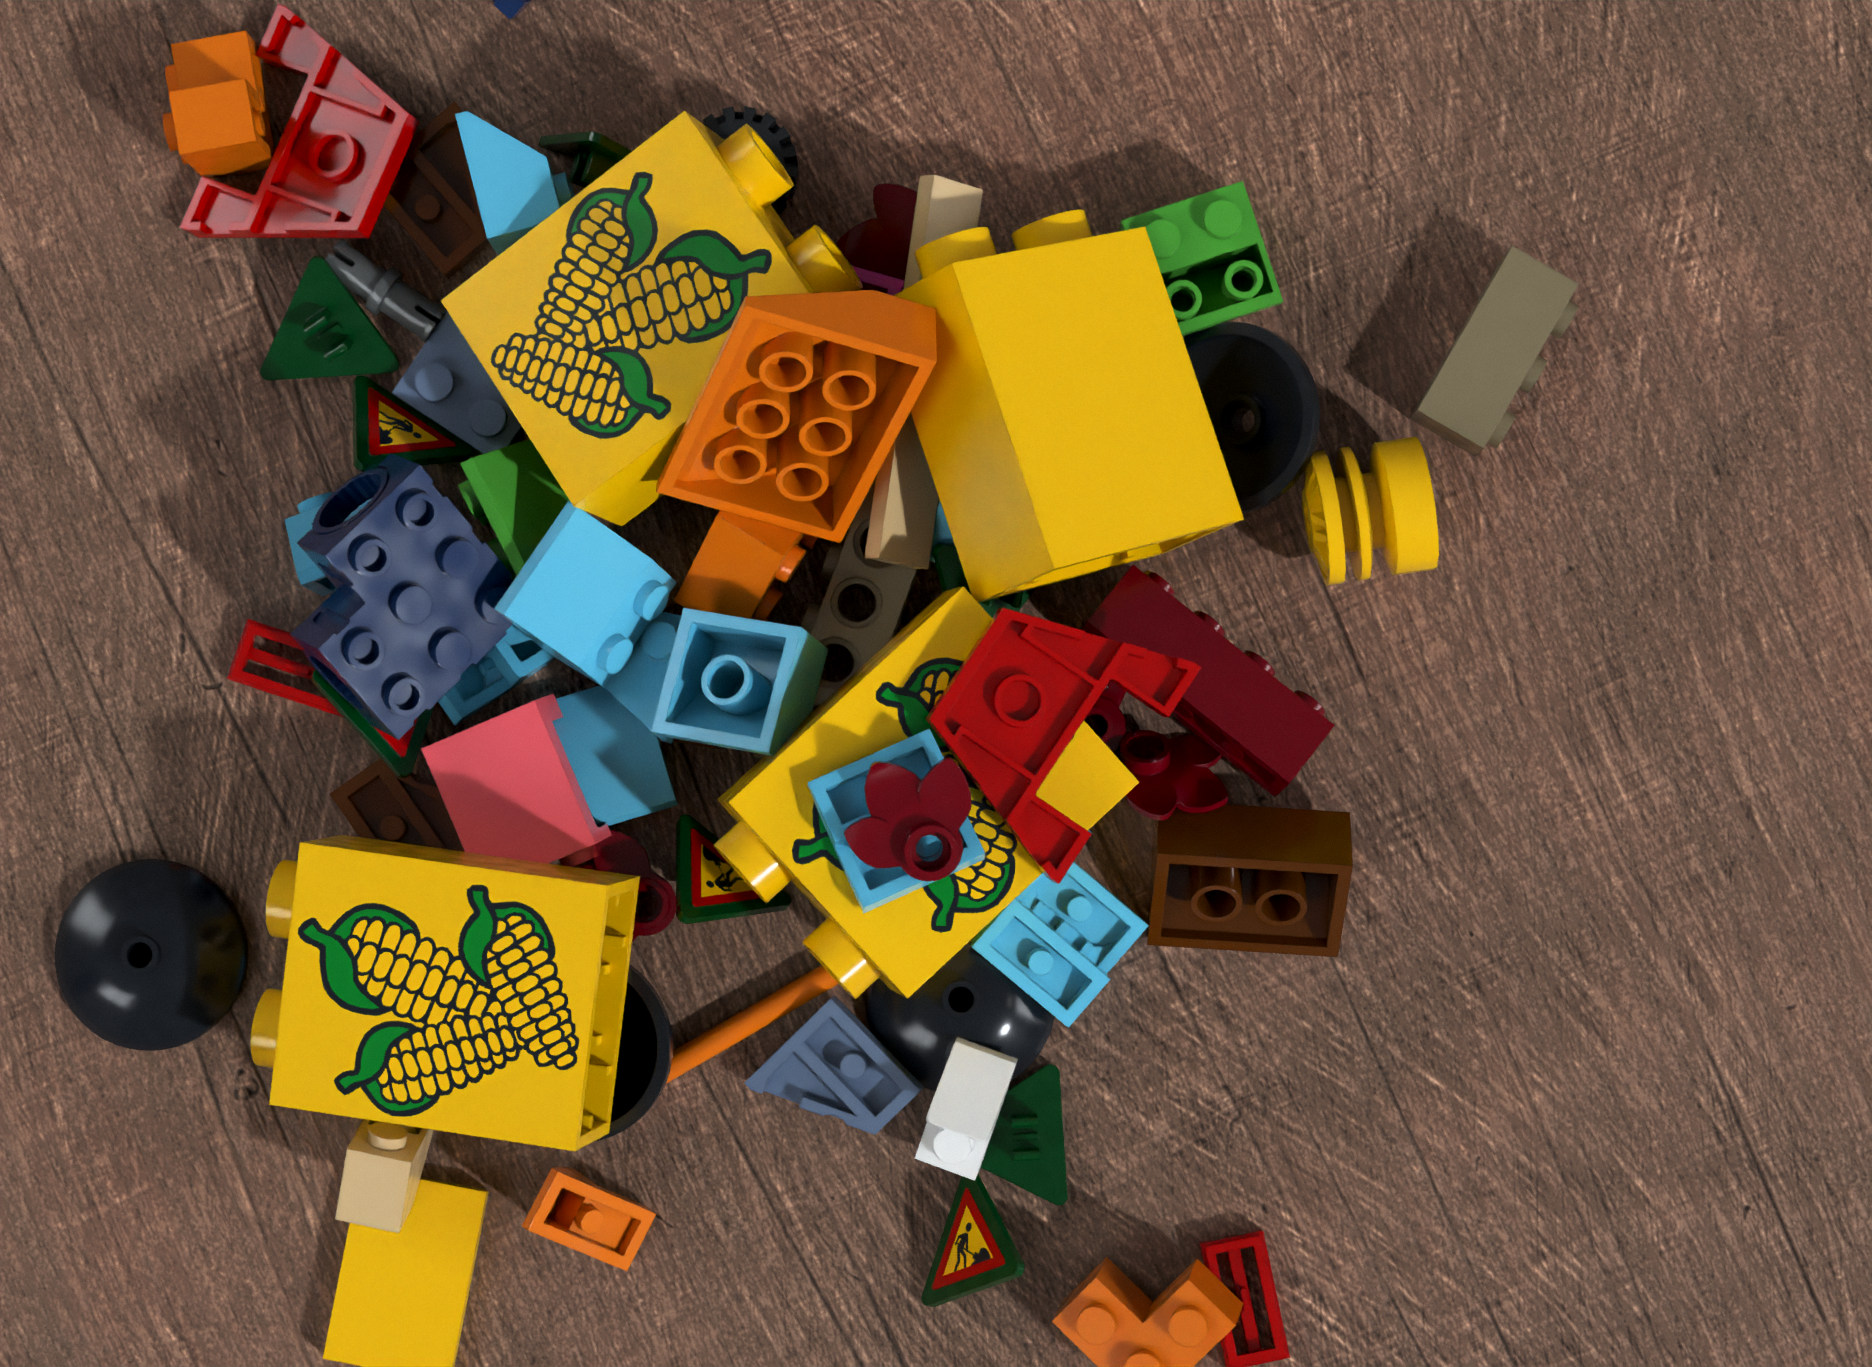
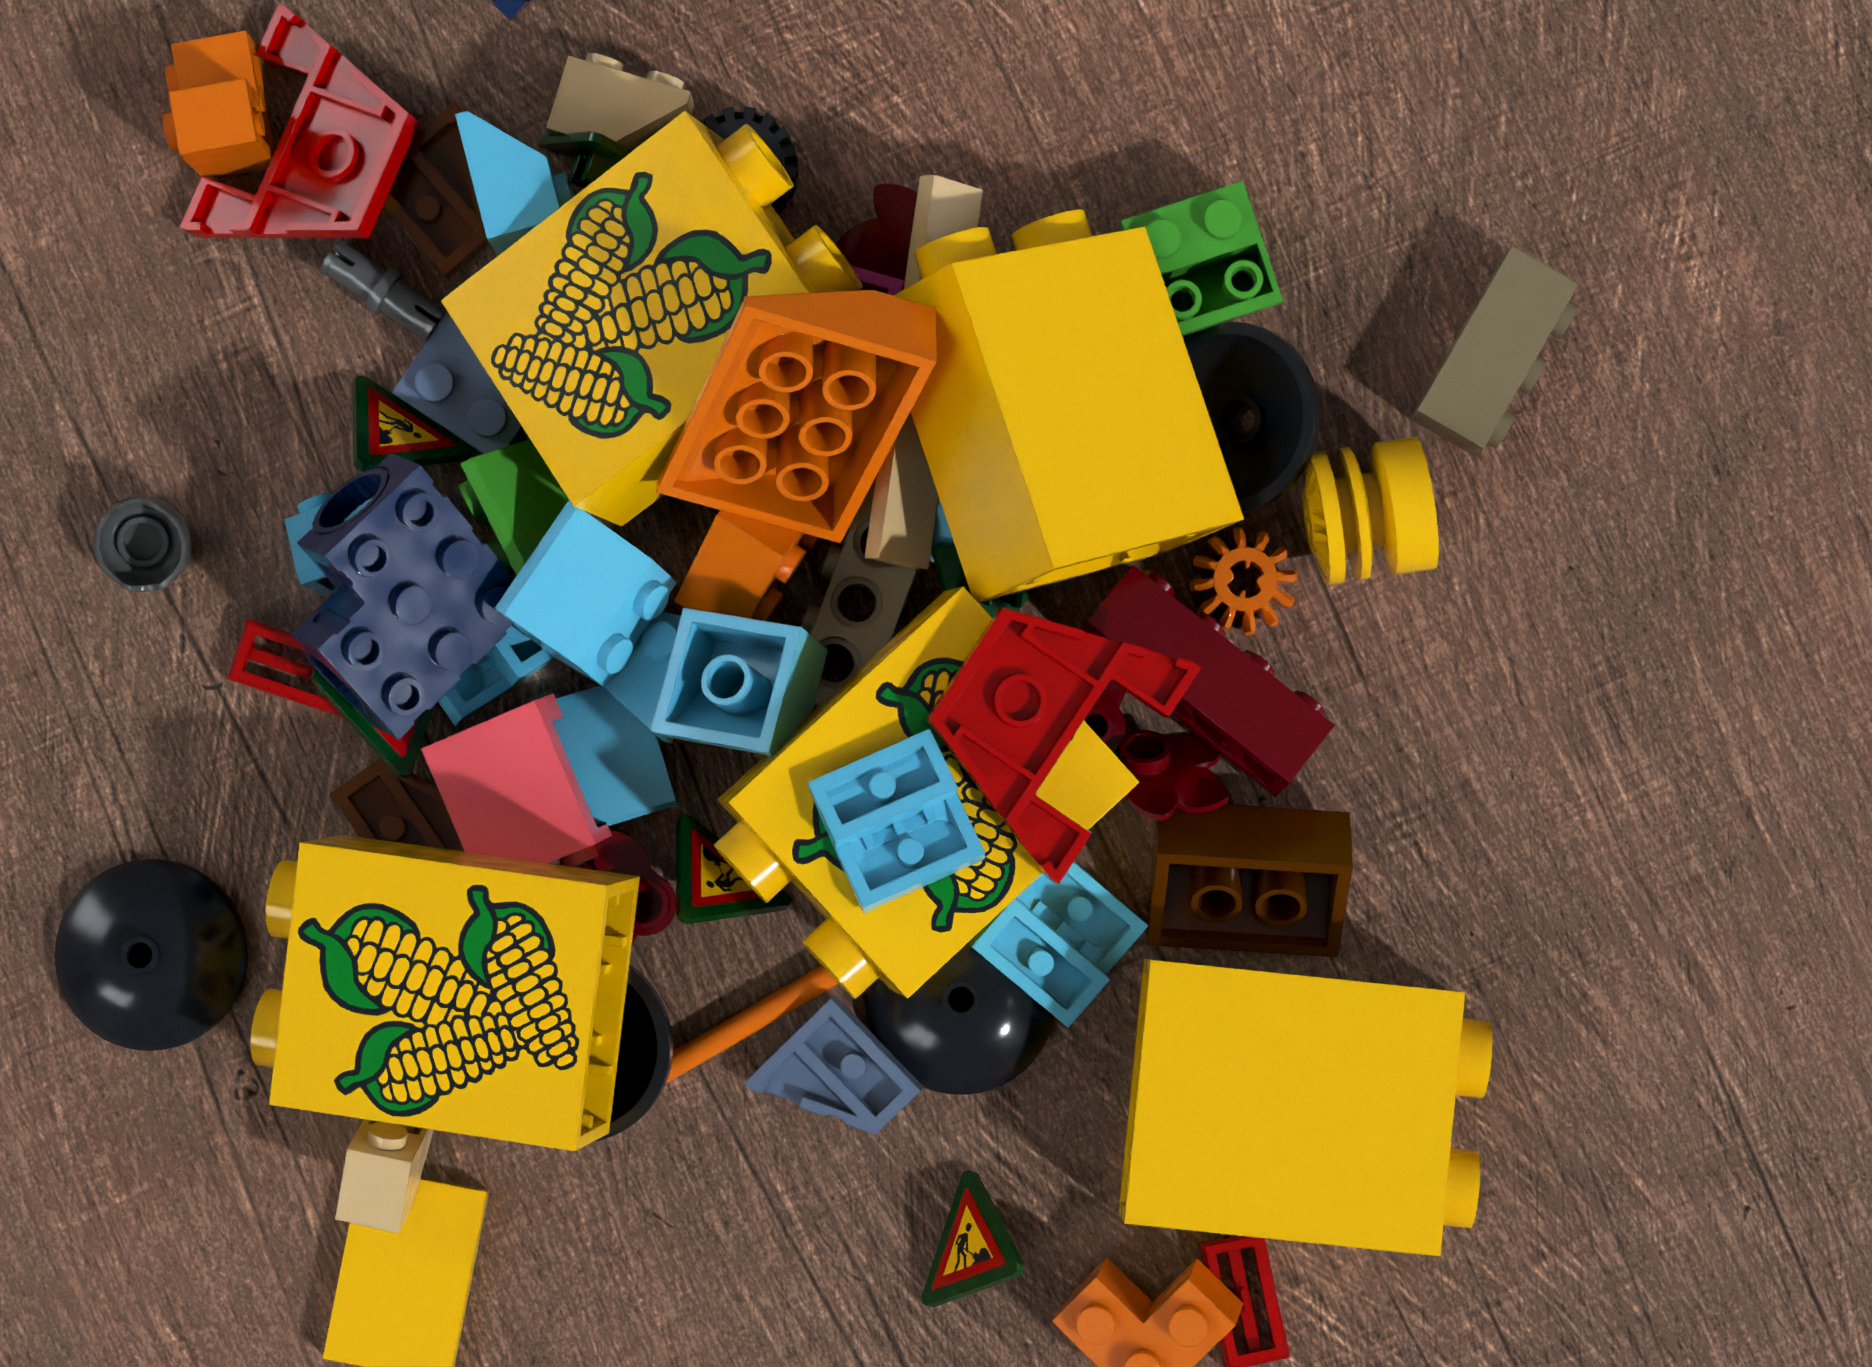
(143, 543): none -> dark grey hair
(326, 333): dark green piece -> none
(589, 1218): orange slope -> none
(615, 103): none -> tan slope
(905, 811): dark red plate -> none
(965, 1108): white slope -> none
(1030, 1137): dark green piece -> none
(1264, 587): none -> orange gear
(1301, 1108): none -> yellow brick

